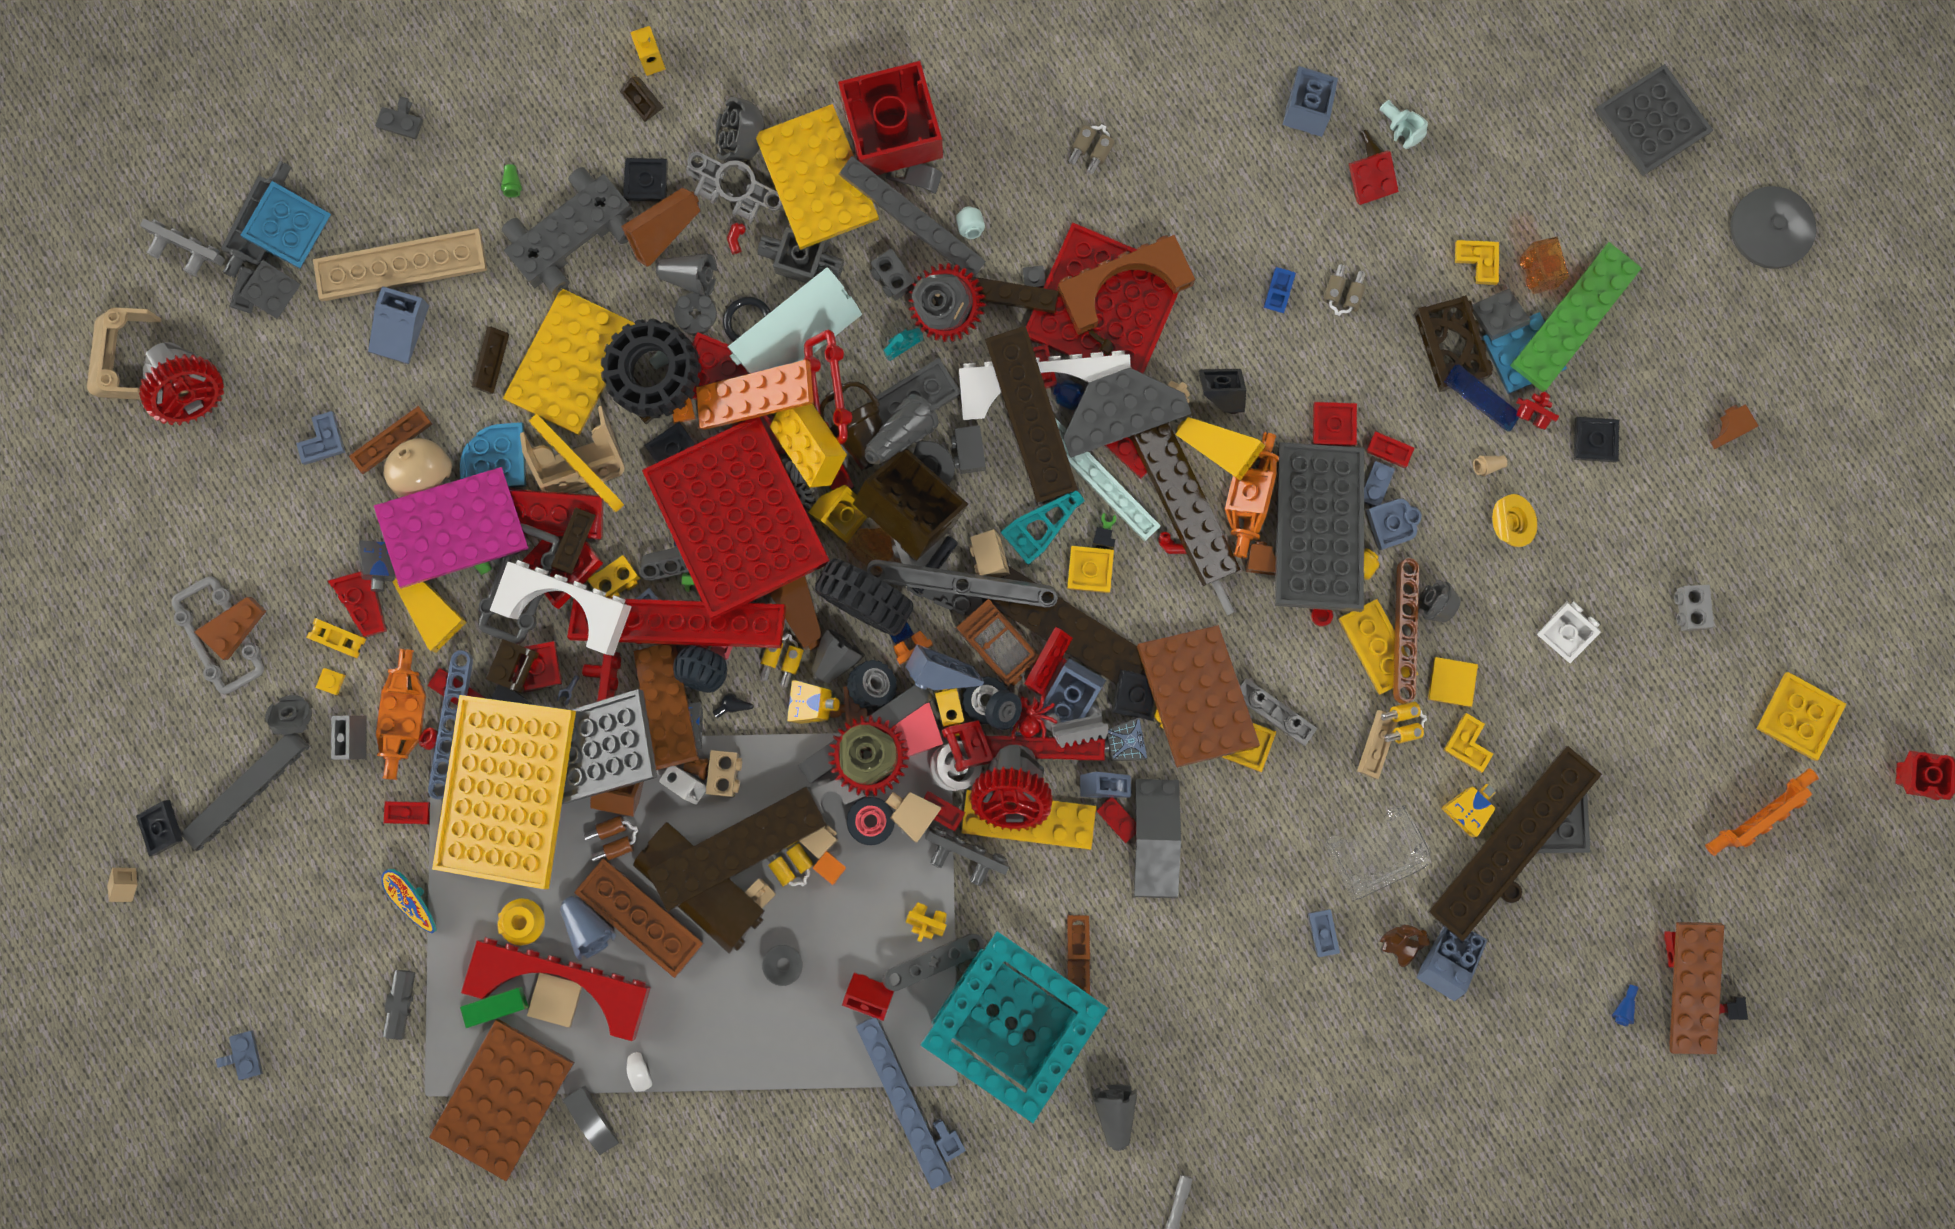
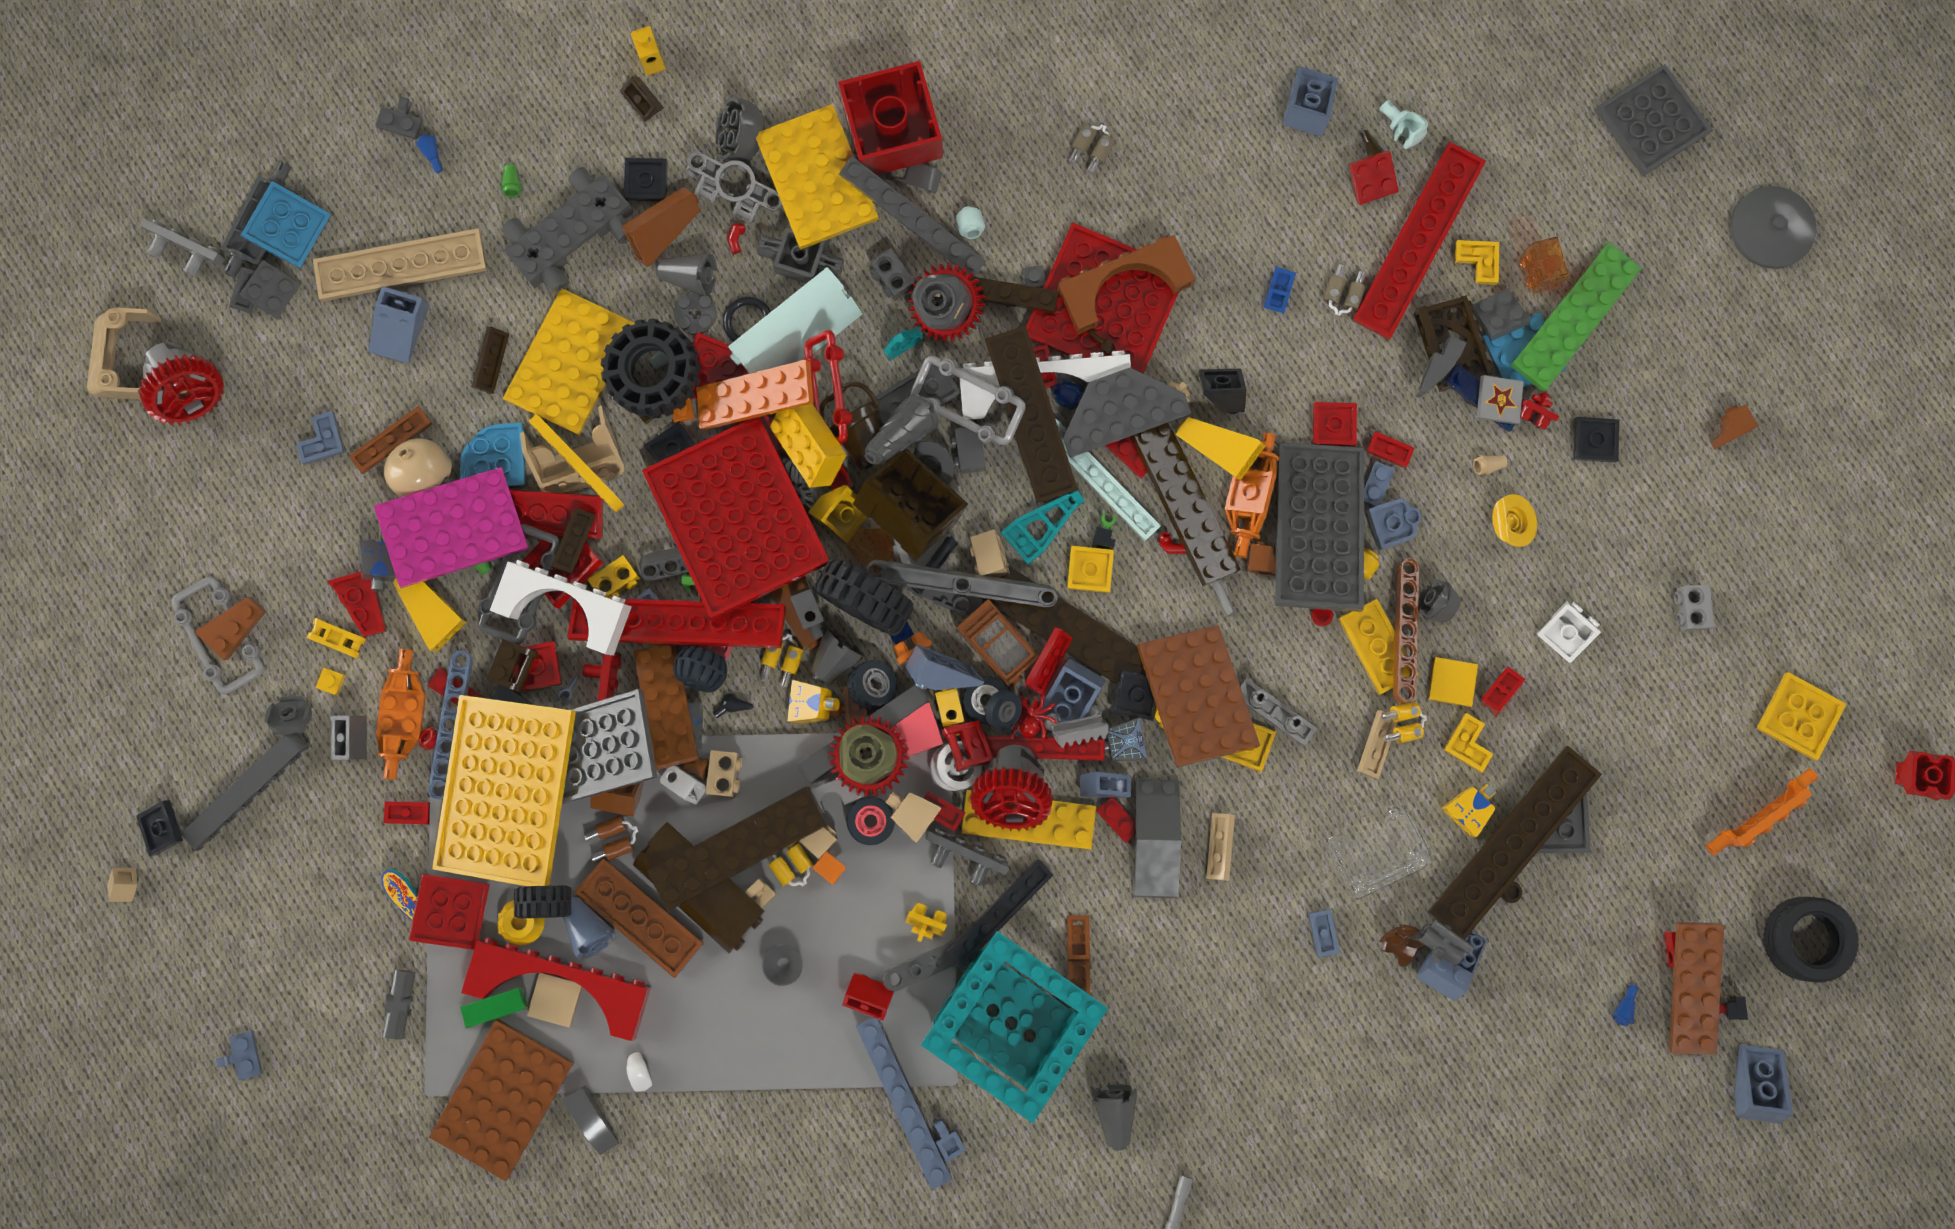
(428, 147): none -> blue cone
(448, 912): none -> red plate
(542, 901): none -> black tyre
(807, 602): none -> dark grey torso
(999, 913): none -> black plate
(1002, 395): none -> light grey bar
(1220, 846): none -> tan plate
(1419, 240): none -> red plate
(1441, 364): none -> dark grey slope
(1443, 942): none -> dark grey pin
(1499, 399): none -> light grey tile
(1502, 691): none -> red hinge
(1762, 1085): none -> sand blue slope
(1842, 937): none -> black tyre

